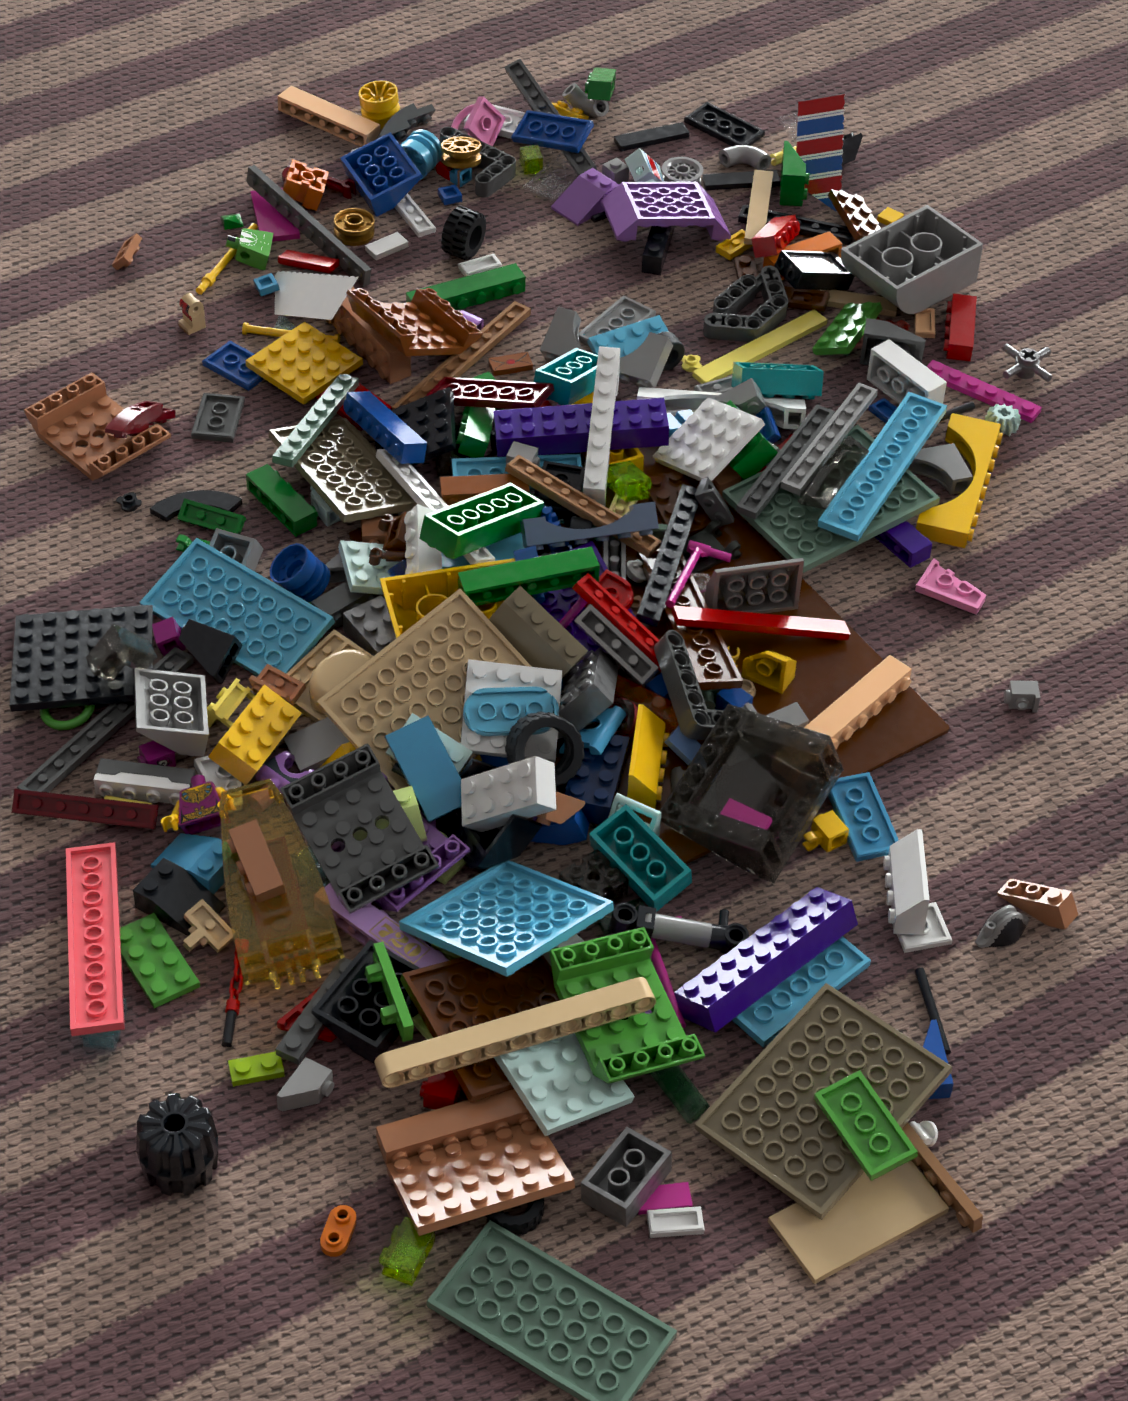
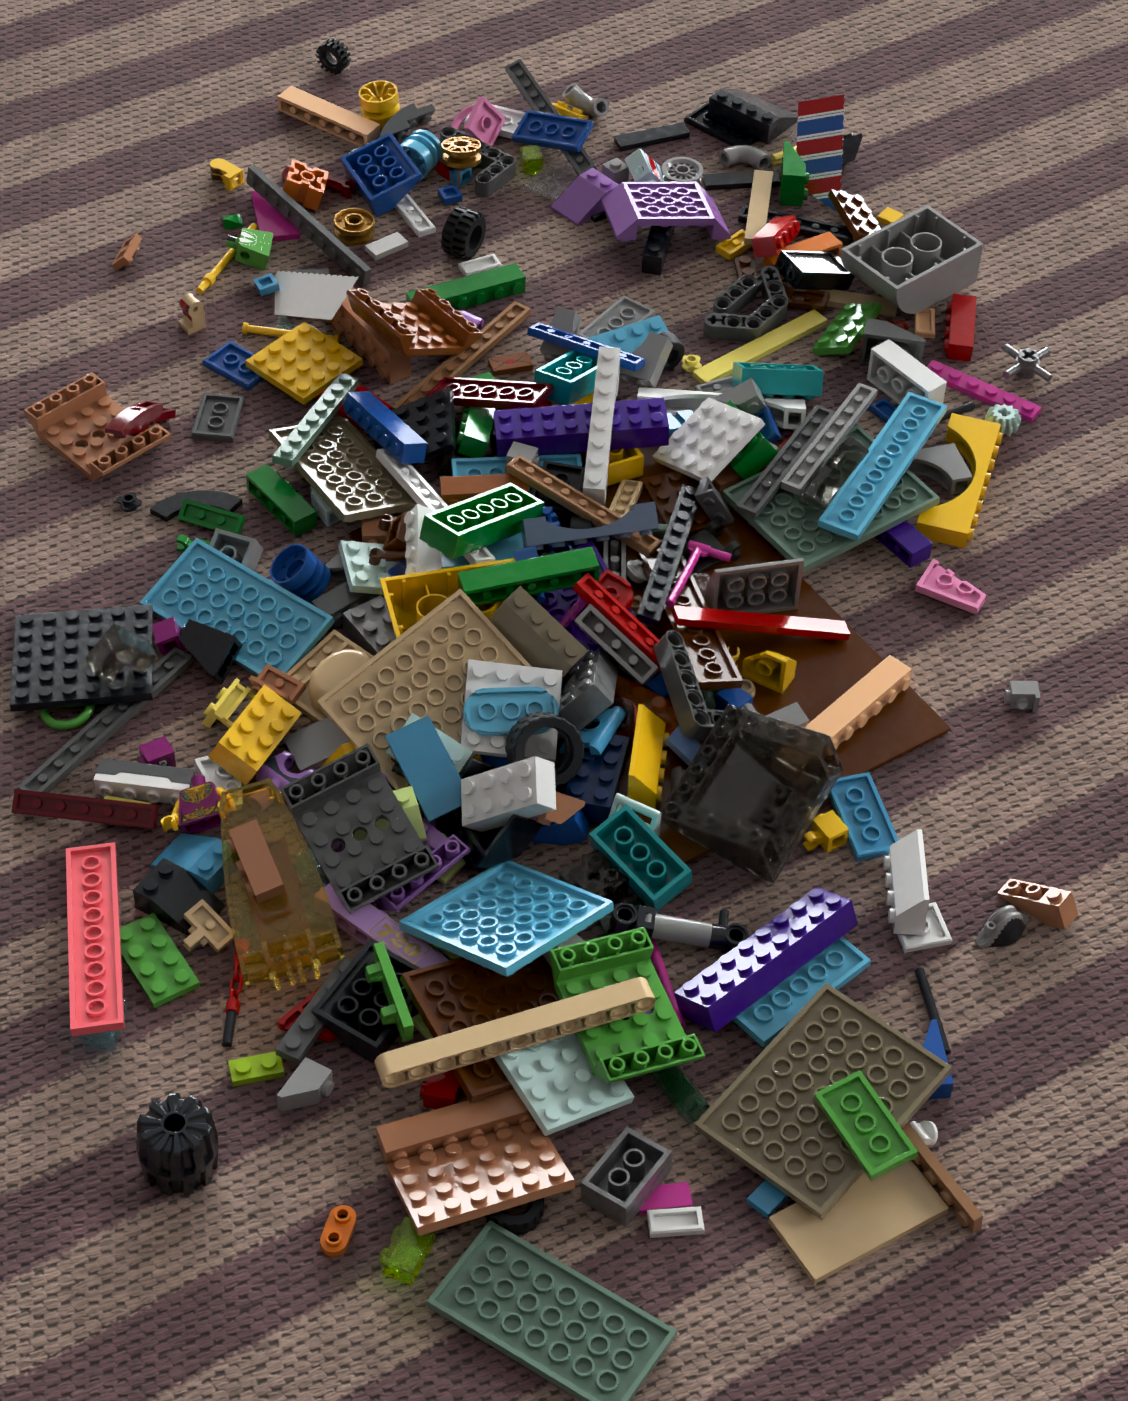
(172, 710): light grey slope -> none
(226, 173): none -> yellow leg
(308, 261): red tile -> none
(326, 59): none -> black tyre
(581, 345): none -> blue tile
(600, 84): green brick -> none
(628, 481): clear neon green brick -> none
(746, 814): dark pink tile -> none
(750, 114): none -> black slope
(766, 1199): none -> dark azure tile

